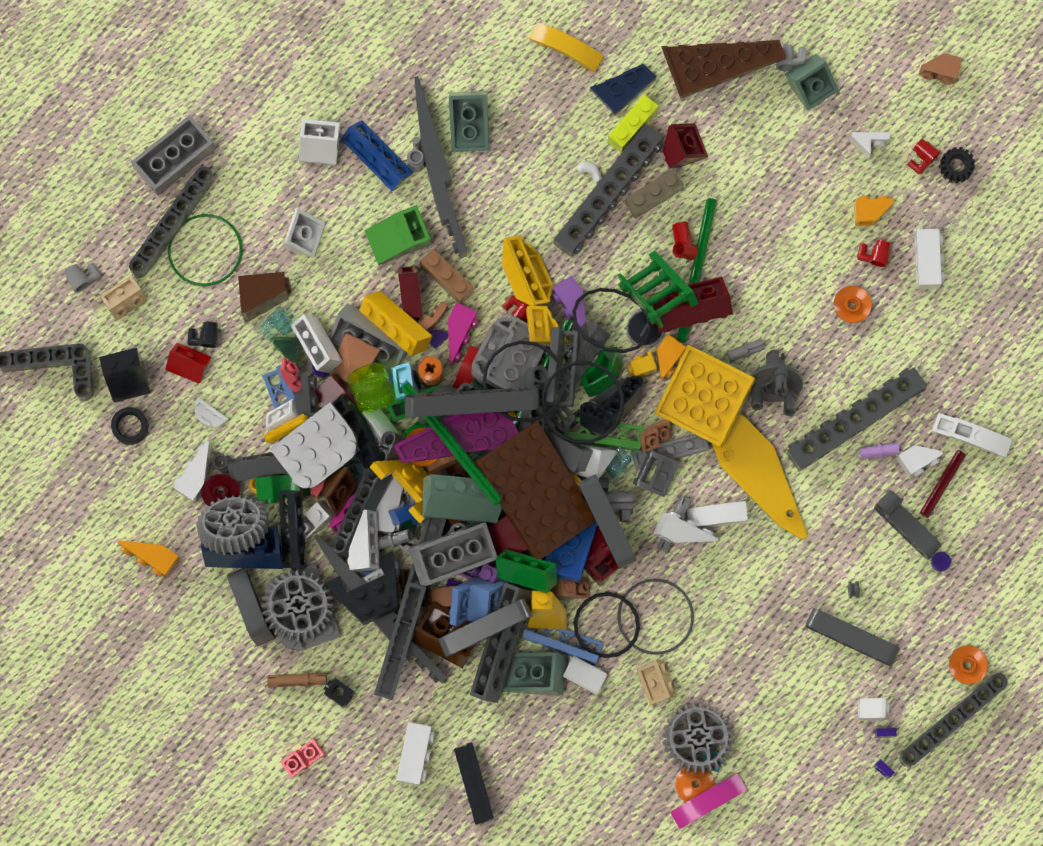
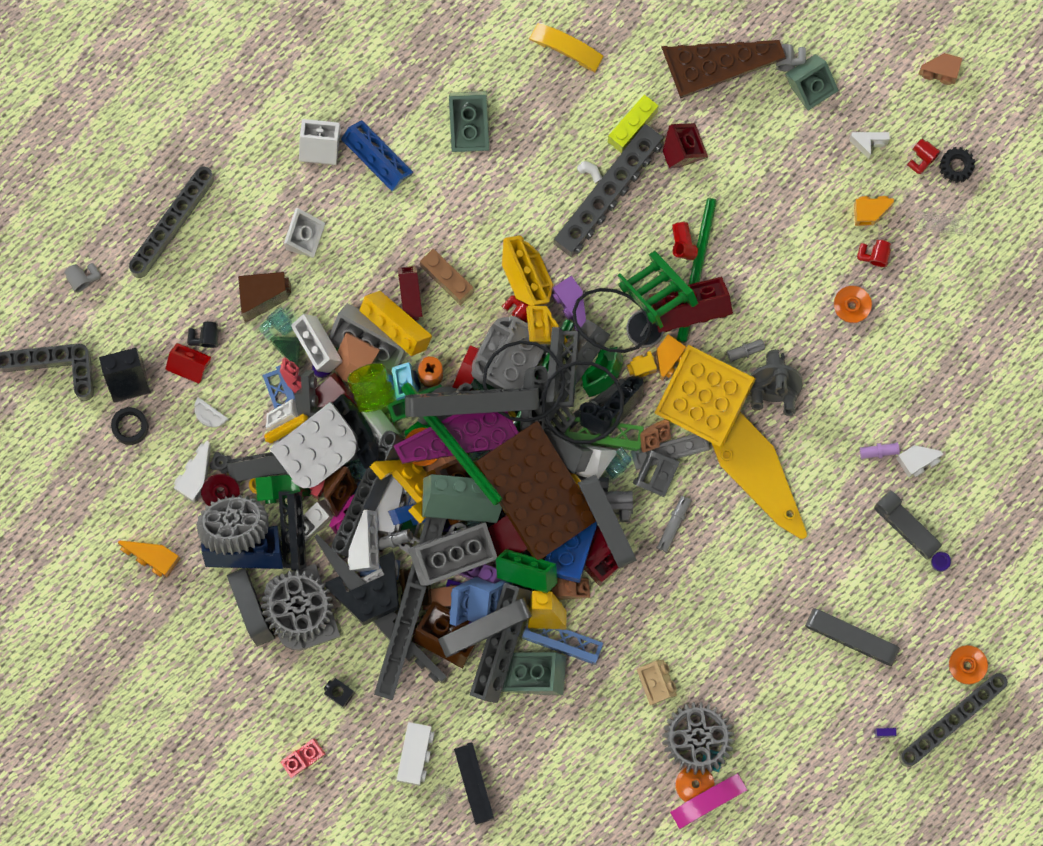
(123, 297): tan bracket -> none
(173, 155): light grey brick -> none
(232, 271): green piece -> none
(297, 680): medium nougat pin -> none
(398, 235): bright green slope -> none
(416, 158): light grey piece -> none
(437, 171): dark grey slope -> none
(438, 312): nougat slope -> none
(438, 338): dark purple tile -> none
(459, 326): dark pink slope -> none
(584, 675): white slope -> none
(603, 595): black piece -> none
(622, 89): dark blue wing -> none
(654, 193): dark tan brick -> none
(676, 530): white slope -> none
(691, 609): dark grey piece -> none
(718, 514): white slope -> none
(802, 459): dark grey brick -> none
(853, 589): dark grey bush -> none
(872, 709): white slope -> none
(884, 769): dark purple tile -> none
(928, 259): white brick -> none
(942, 483): dark red axle -> none
(972, 434): white slope -> none

